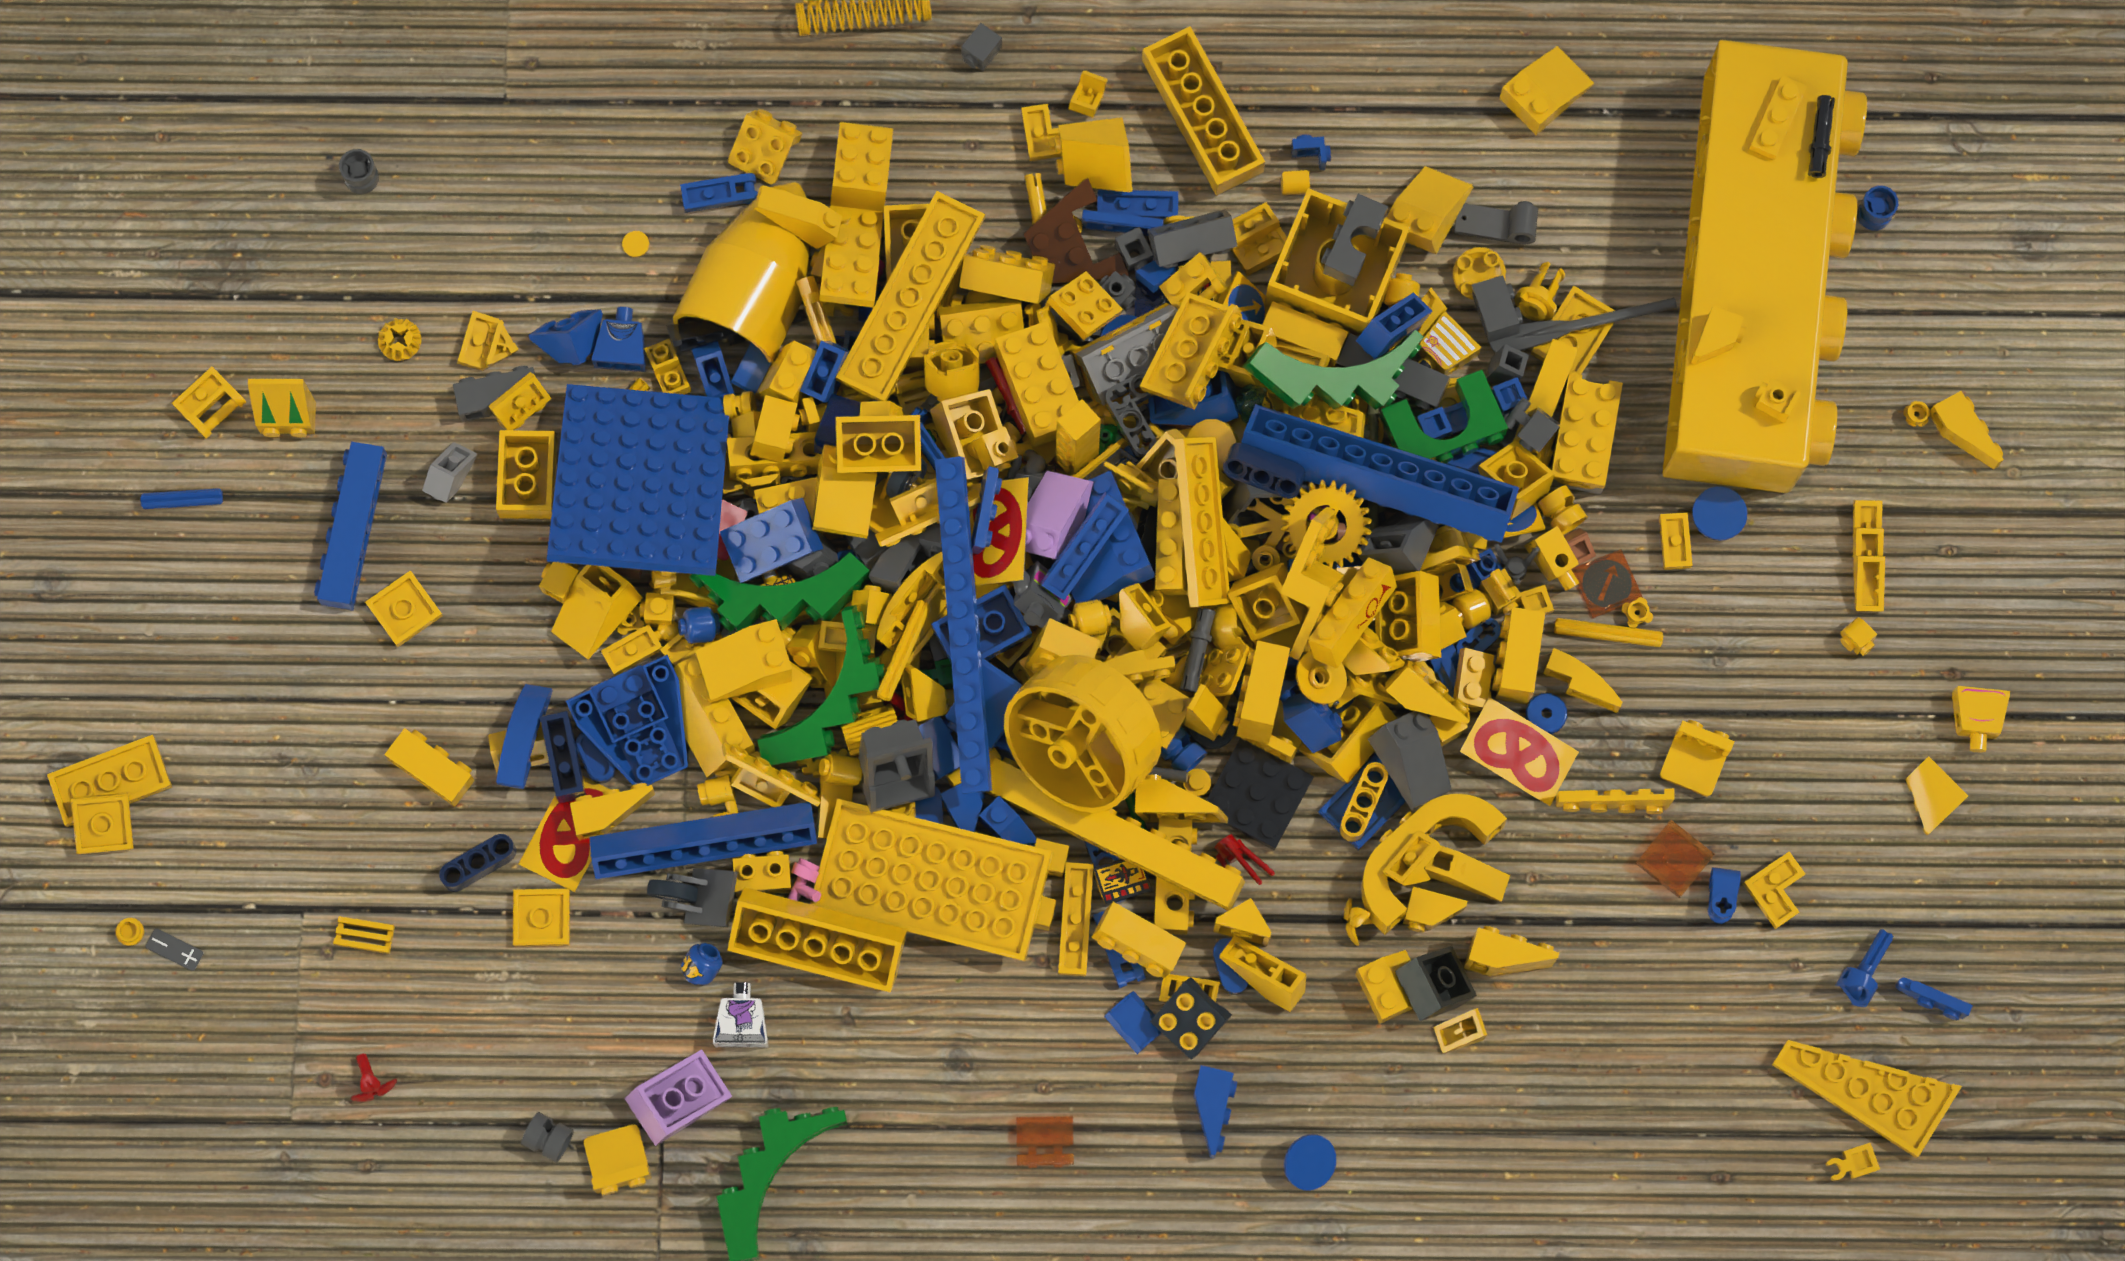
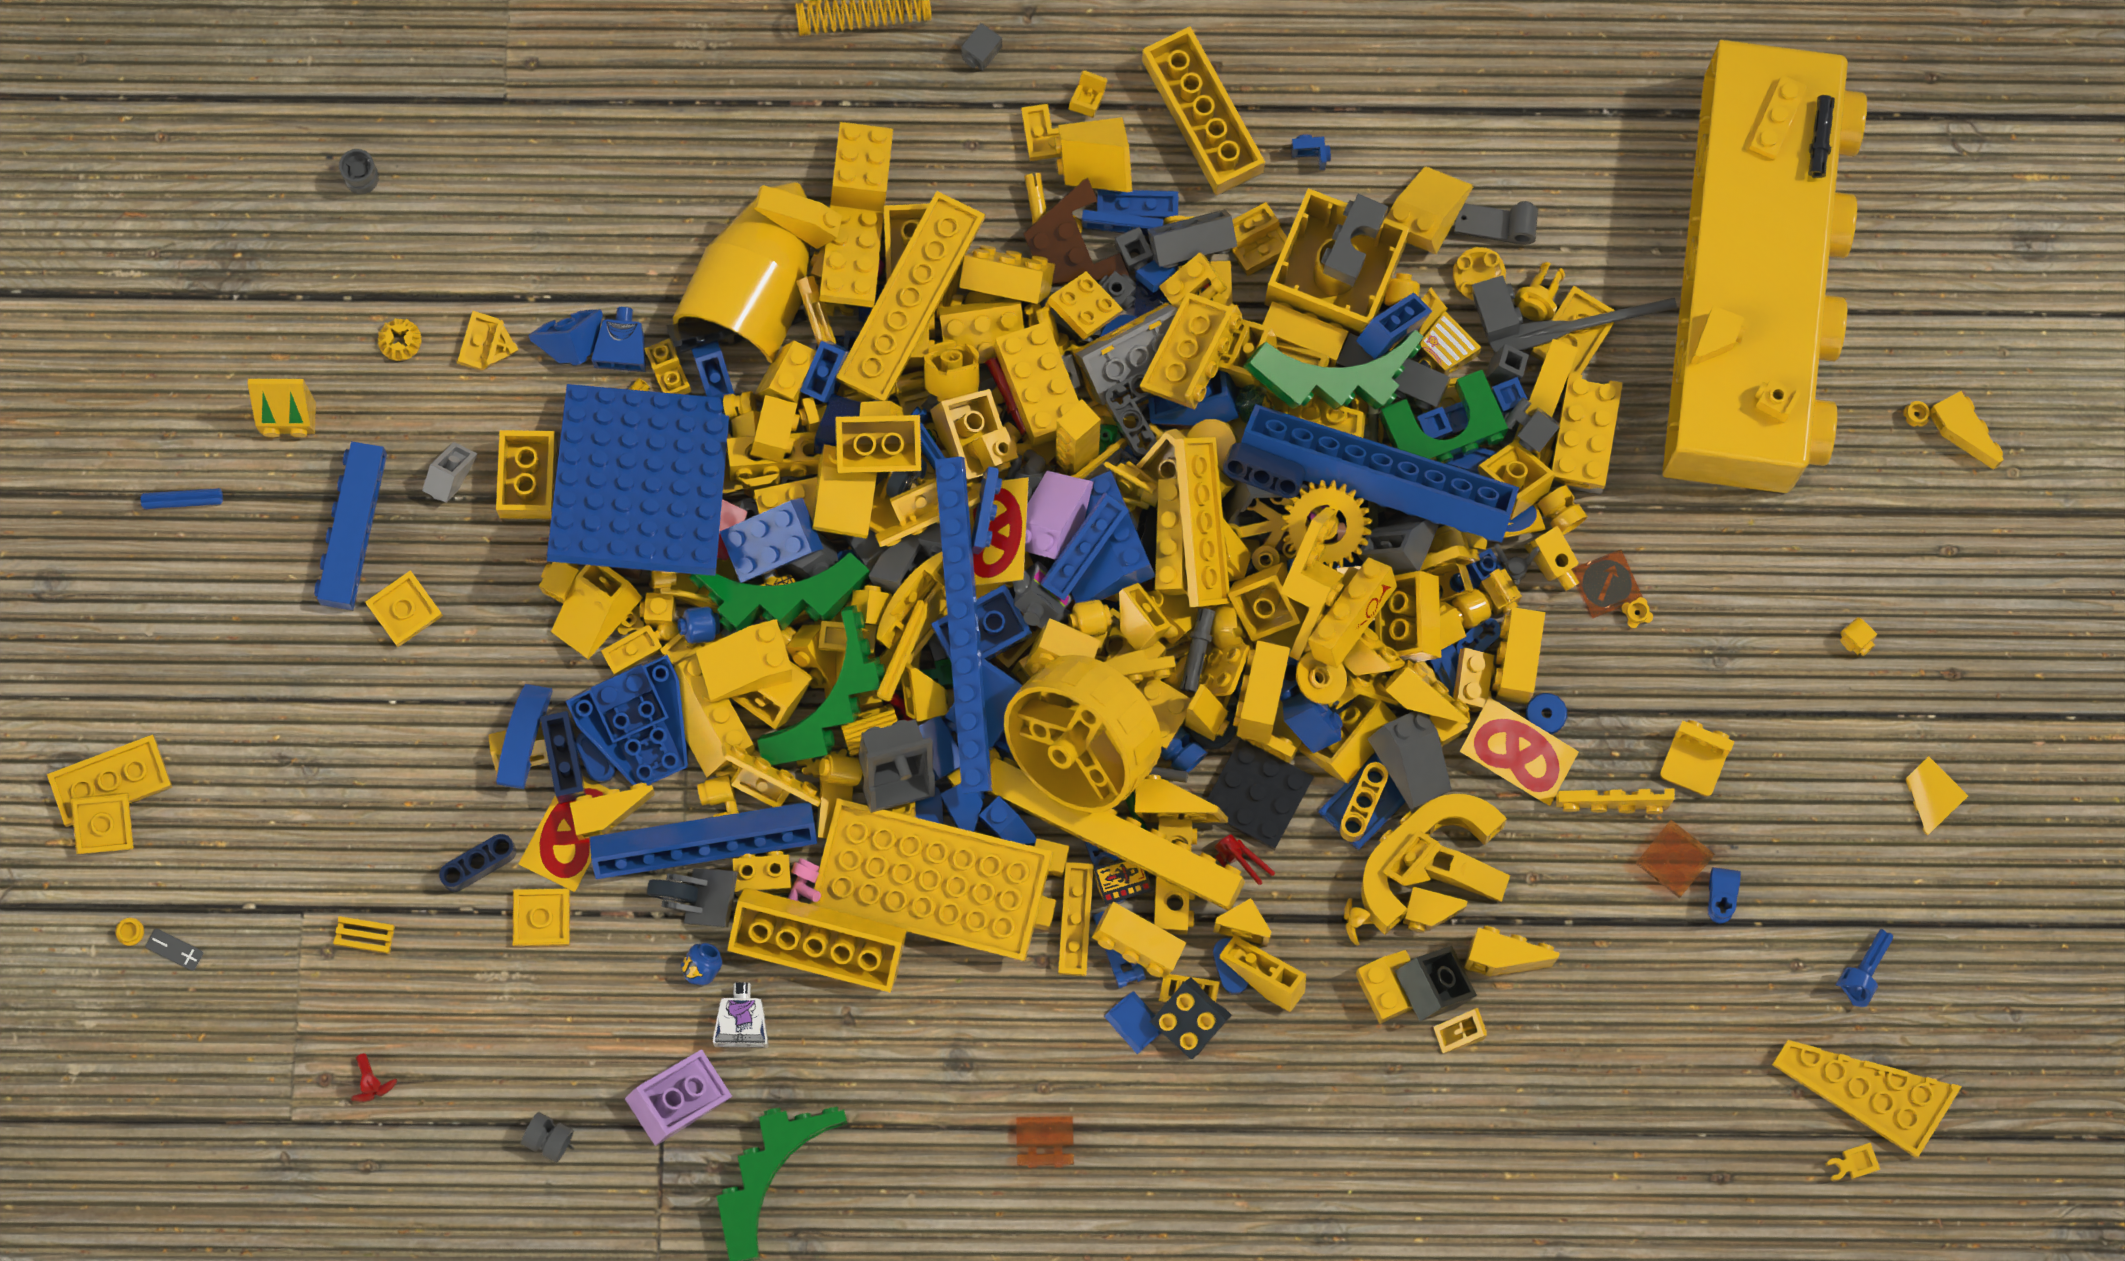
(203, 396): yellow plate -> none
(430, 766): yellow brick -> none
(476, 395): dark grey slope -> none
(520, 402): yellow bracket -> none
(617, 1159): yellow bracket -> none
(635, 244): yellow piece -> none
(718, 192): blue plate -> none
(751, 369): blue slope -> none
(763, 145): yellow bracket -> none
(1198, 782): yellow plate -> none
(1211, 1099): blue slope -> none
(1247, 298): piece -> none
(1295, 182): yellow brick -> none
(1310, 1162): blue piece -> none
(1537, 600): yellow plate -> none
(1545, 89): yellow slope -> none
(1580, 545): nougat slope -> none
(1582, 681): yellow slope -> none
(1608, 632): yellow axle -> none
(1675, 541): yellow plate -> none
(1719, 513): blue piece -> none
(1768, 889): yellow plate -> none
(1868, 555): yellow slope -> none
(1877, 208): blue wheel -> none
(1930, 997): blue hinge -> none
(1979, 714): yellow torso -> none

